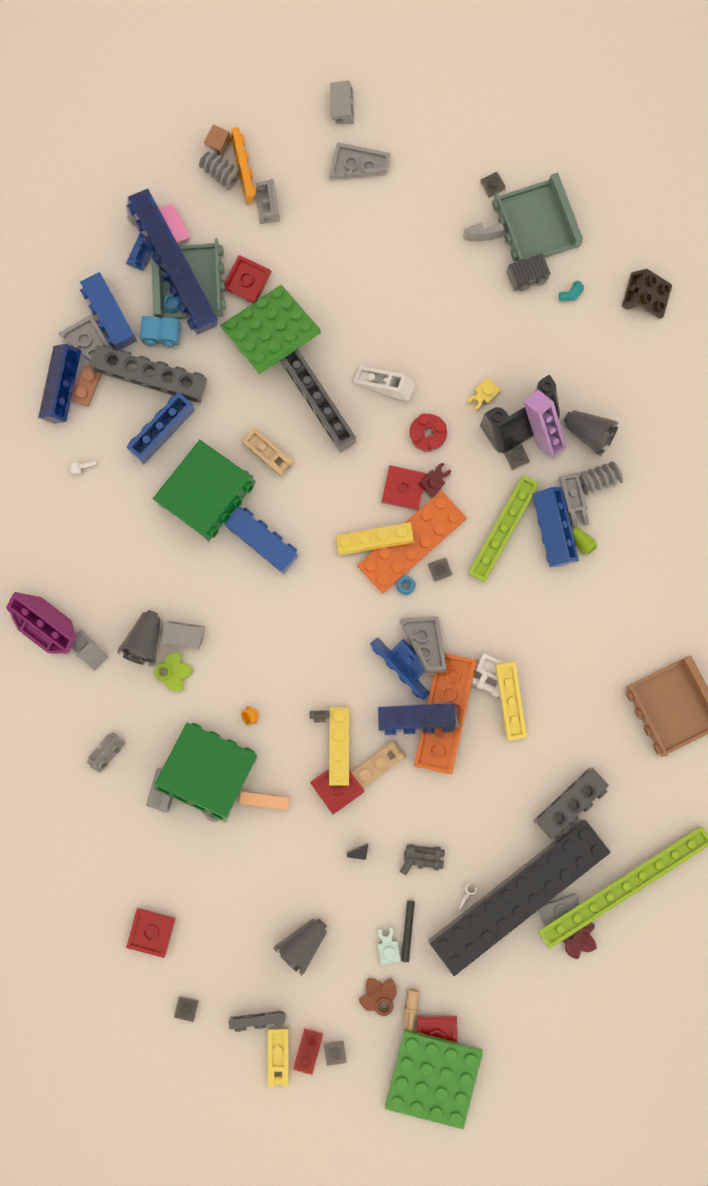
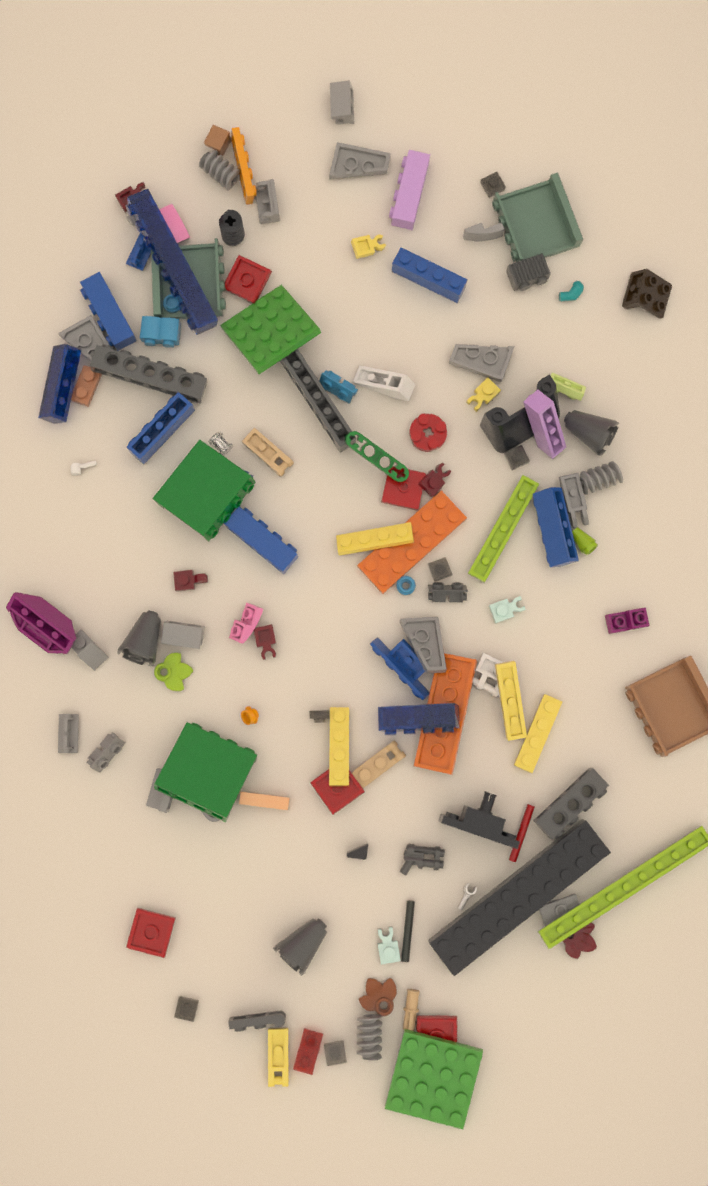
(68, 733): none -> light grey hinge
(122, 196): none -> dark red plate
(186, 580): none -> dark red plate
(220, 443): none -> clear bush
(231, 228): none -> black piece
(243, 629): none -> bright pink slope
(265, 638): none -> dark red plate
(343, 391): none -> dark azure hinge
(365, 247): none -> light yellow plate
(370, 1037): none -> light grey piece
(375, 458): none -> green beam
(410, 189): none -> lavender brick
(429, 275): none -> blue brick
(454, 591): none -> dark grey hinge
(481, 822): none -> black brick
(482, 360): none -> light grey wing
(504, 610): none -> light aqua plate
(522, 832): none -> red bar
(538, 733): none -> light yellow plate
(568, 387): none -> yellowish green plate
(627, 620): none -> magenta slope

